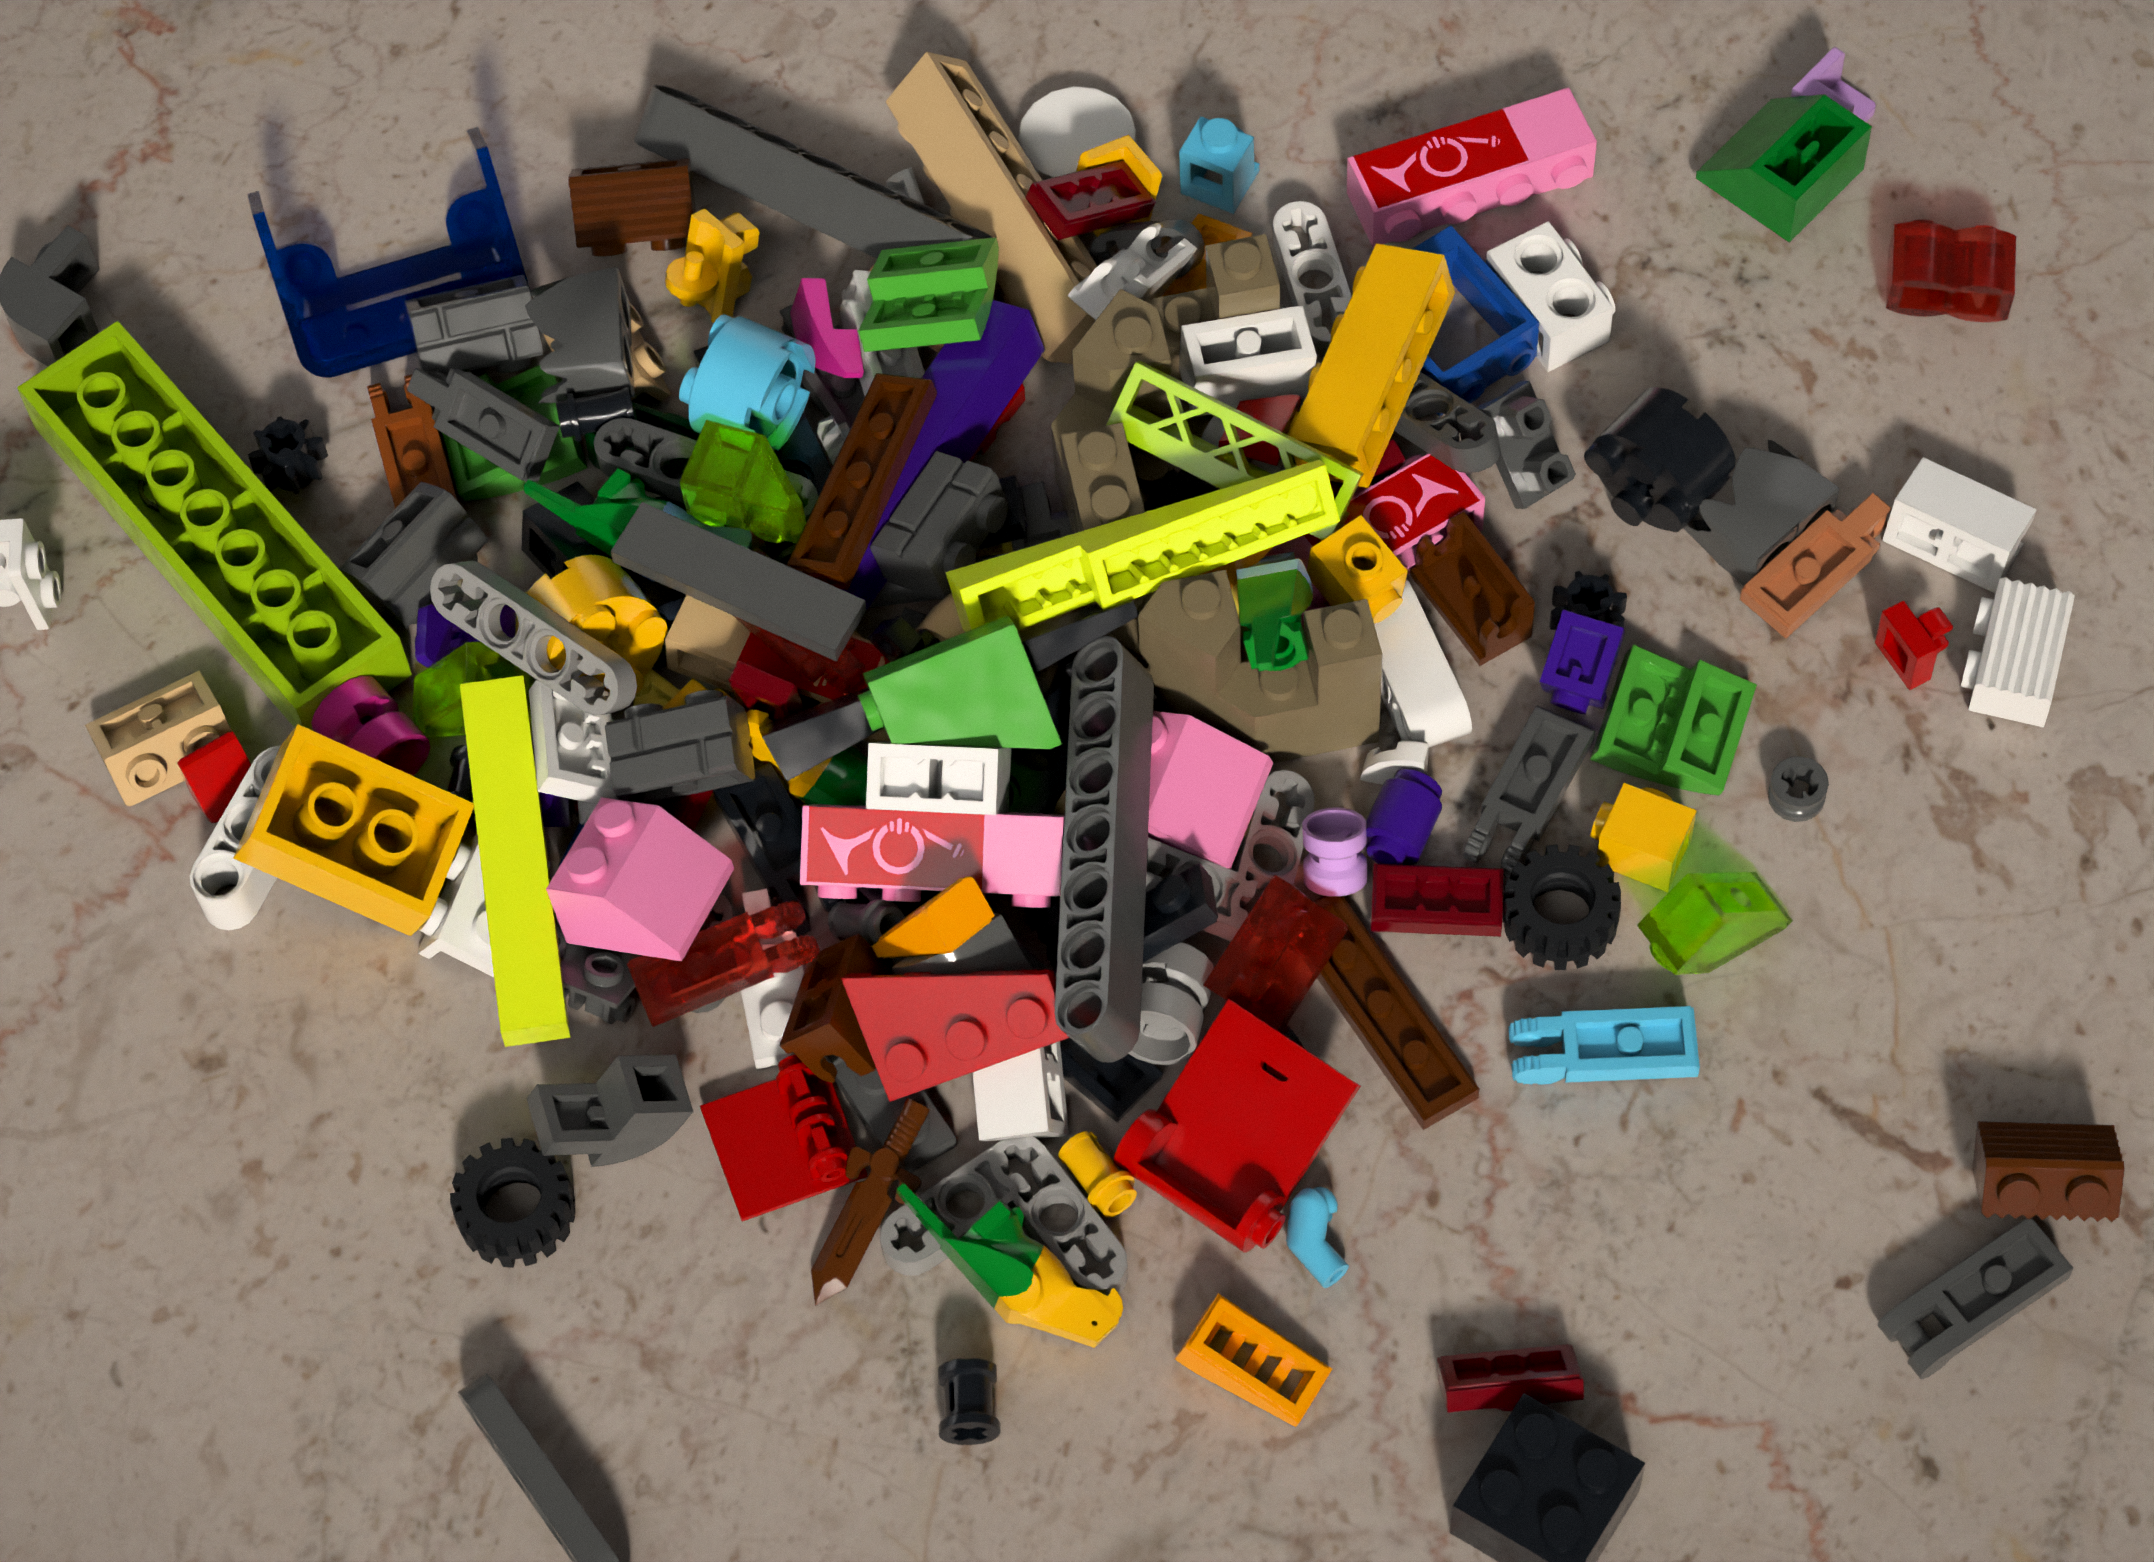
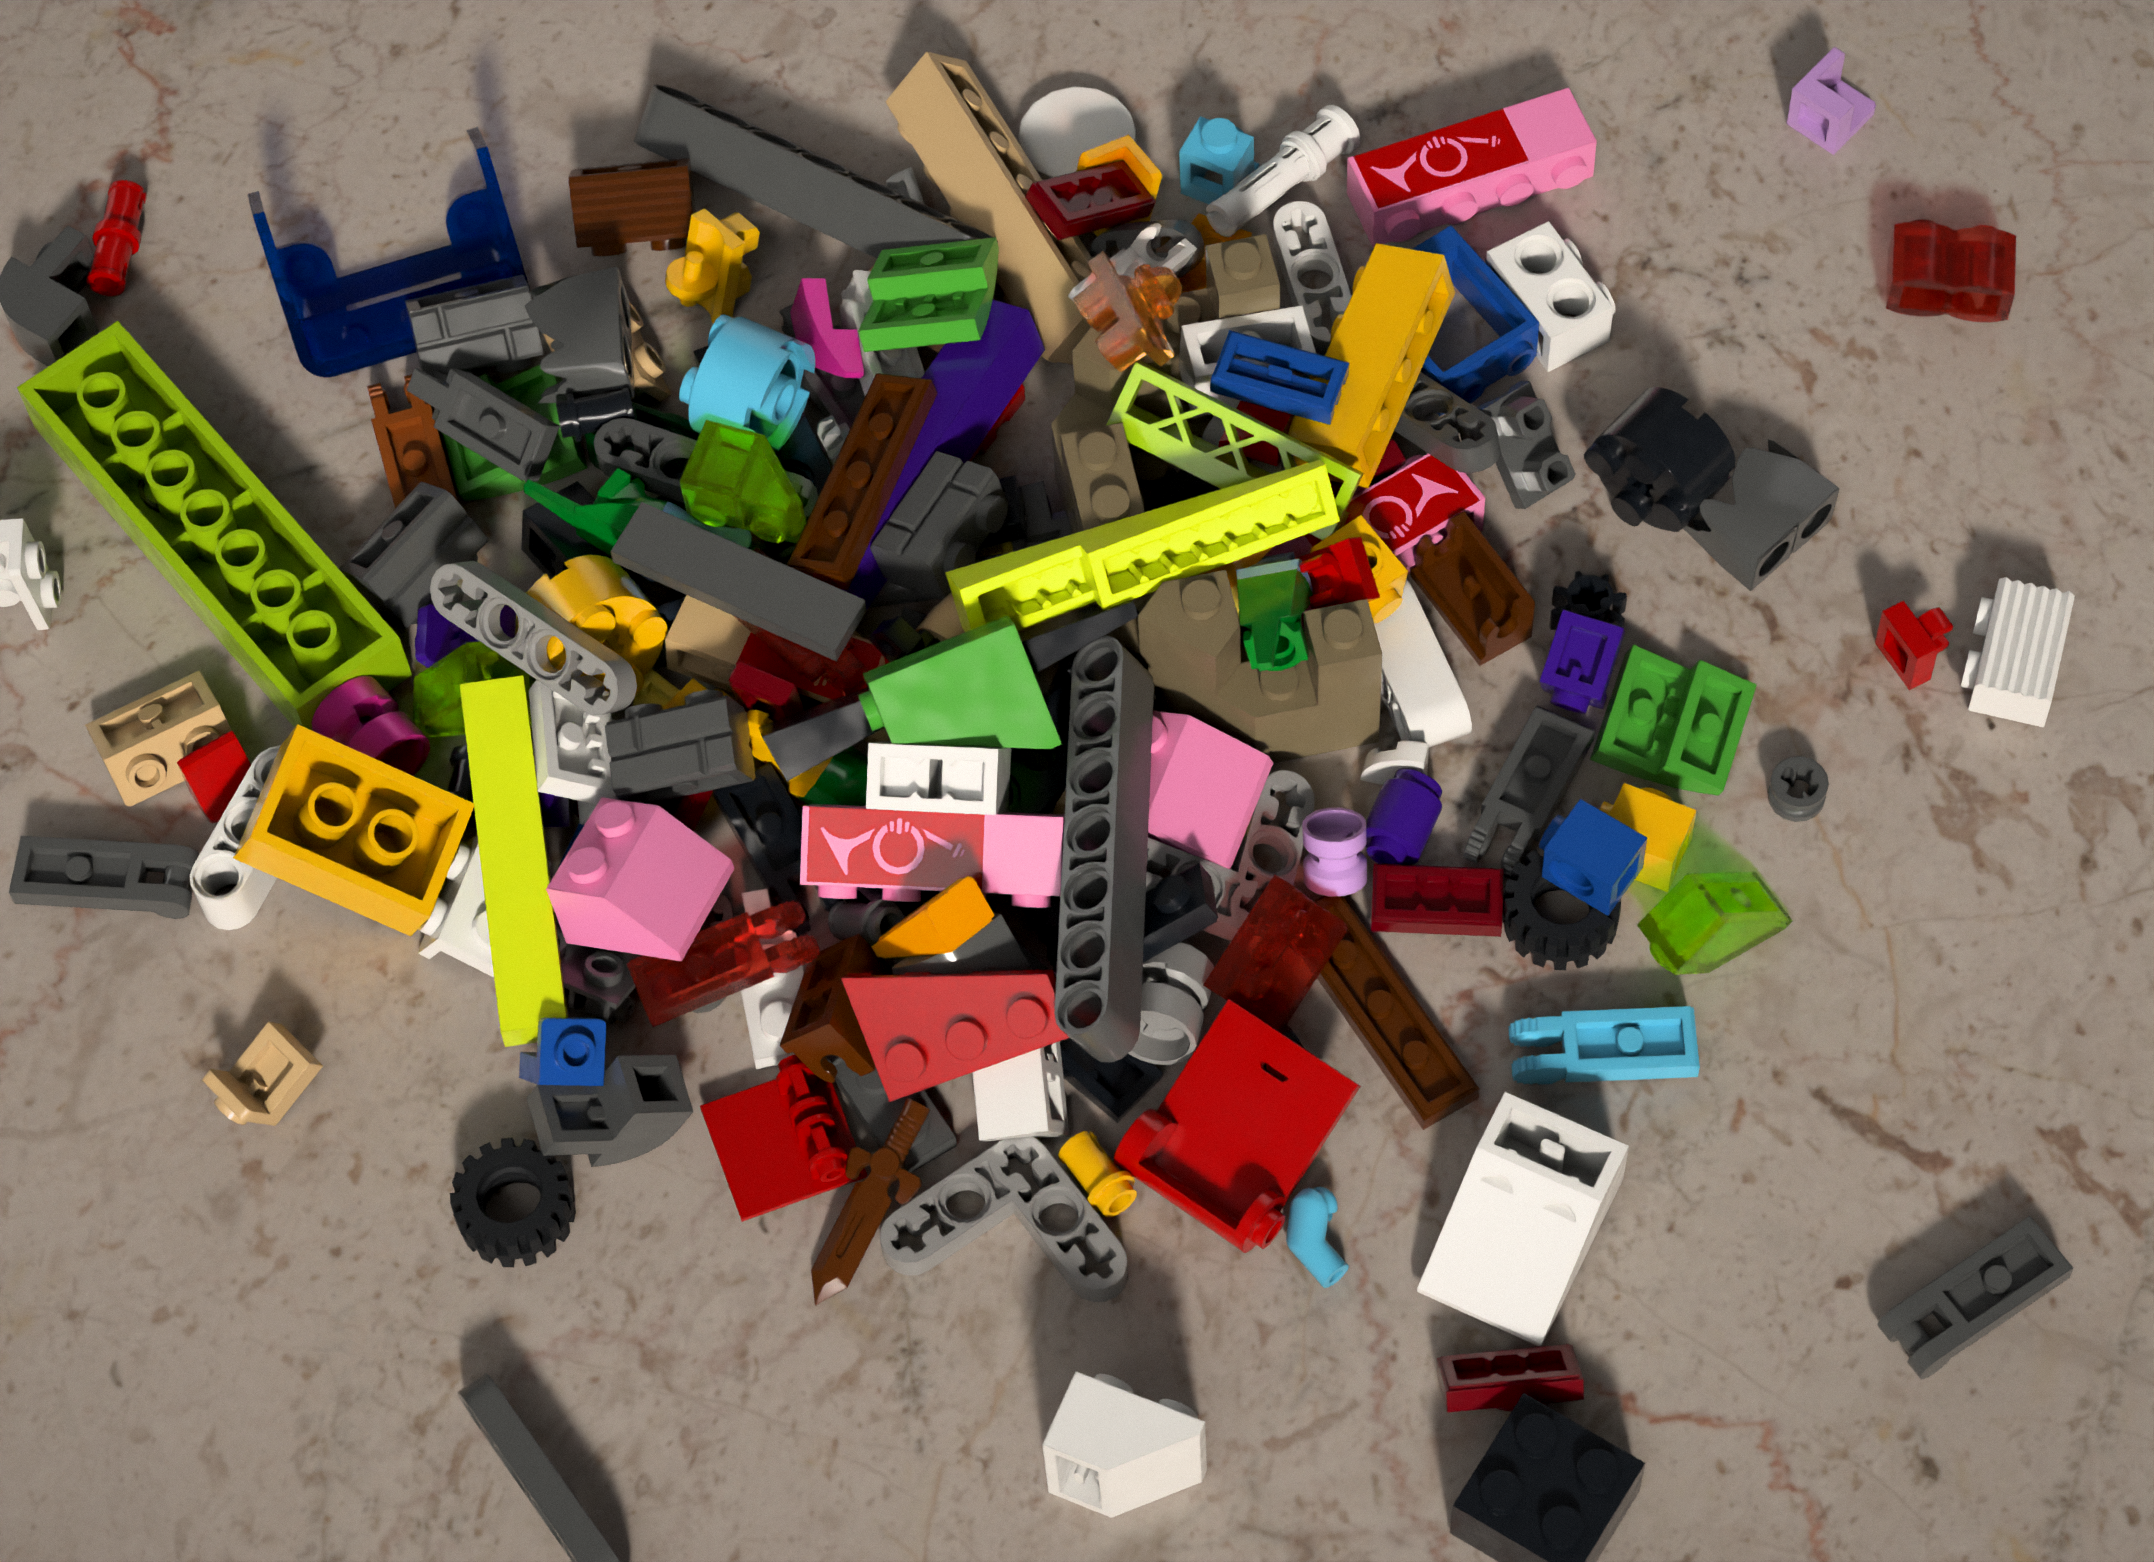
(103, 875): none -> dark grey plate
(116, 238): none -> red pin
(264, 1078): none -> tan bracket
(288, 455): black gear -> none
(567, 1053): none -> blue bracket
(968, 1401): black bush -> none
(1022, 1275): animal -> none
(1119, 1448): none -> white slope
(1135, 304): none -> clear orange hips
(1246, 1328): light orange slope -> none
(1276, 385): none -> blue tile
(1300, 158): none -> white pin
(1339, 574): none -> red tile
(1524, 1218): none -> white slope
(1592, 856): none -> blue brick
(1789, 161): green slope -> none
(1816, 565): nougat hinge -> none
(1958, 524): white hinge -> none
(2048, 1170): reddish brown brick -> none

